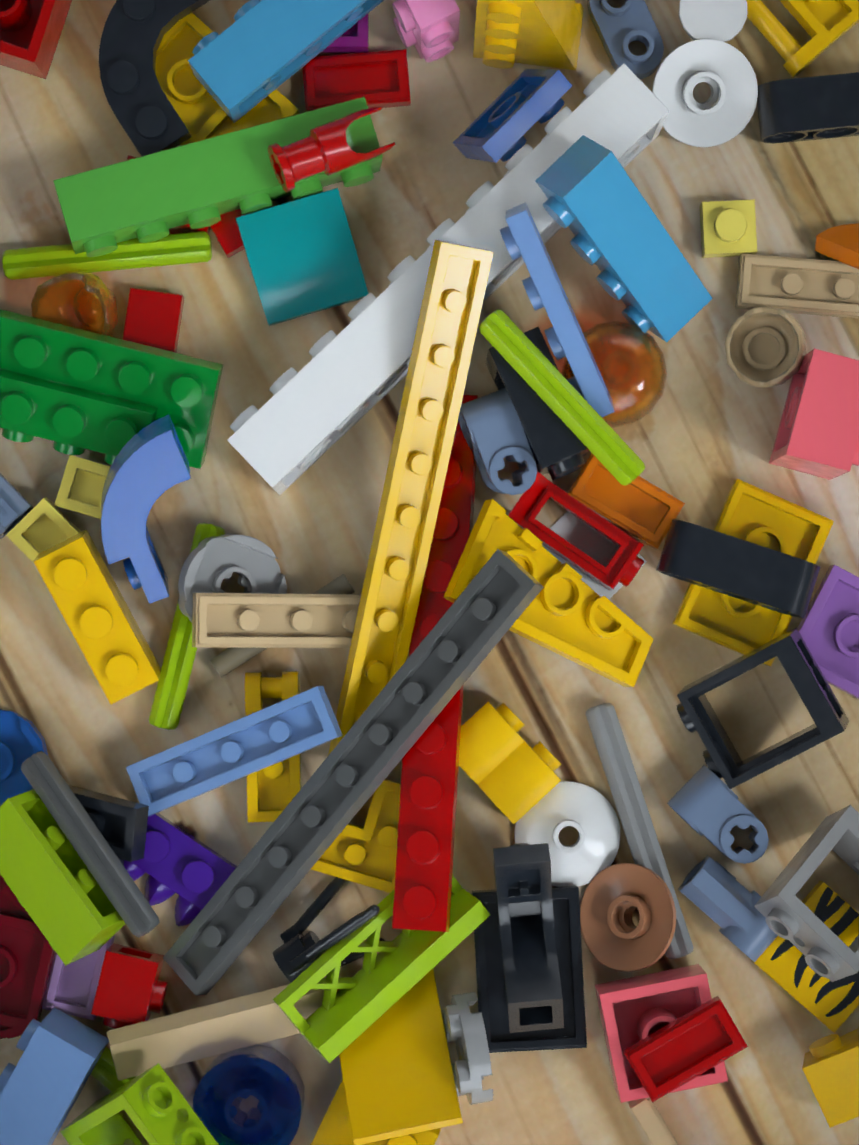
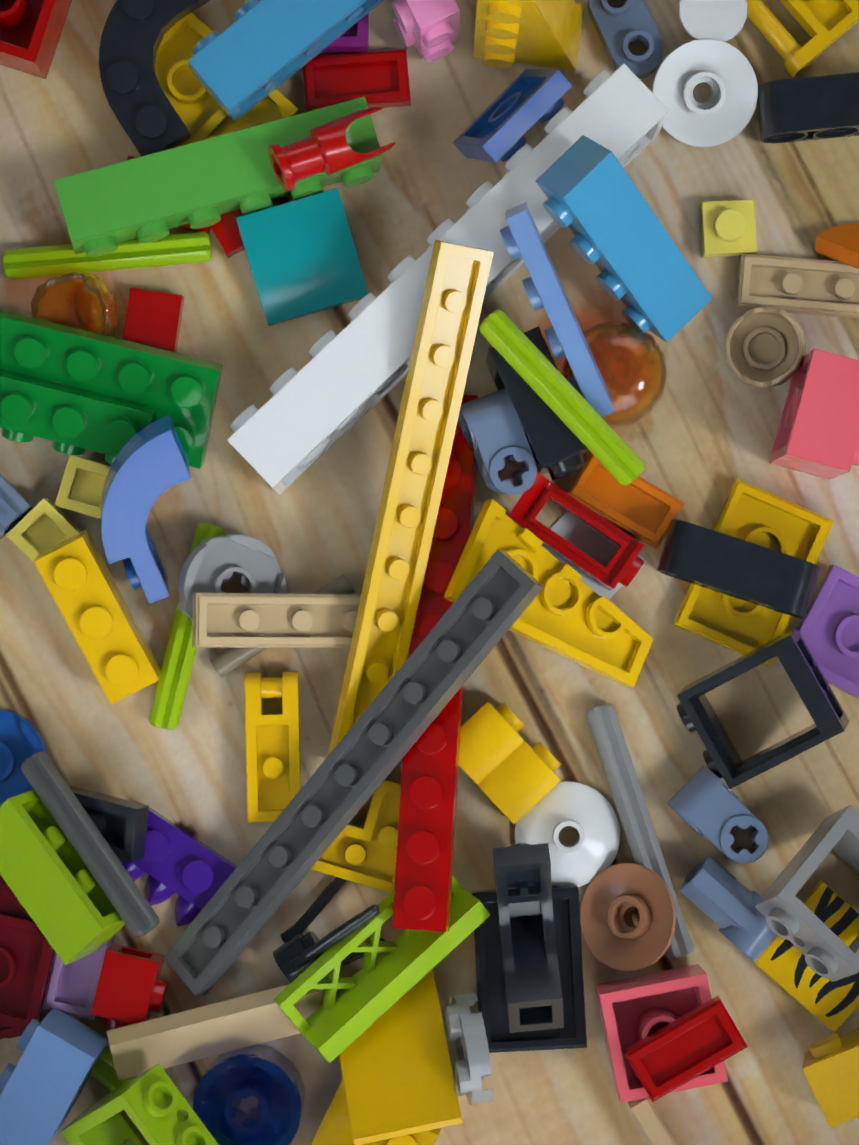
(234, 750): medium blue plate -> none

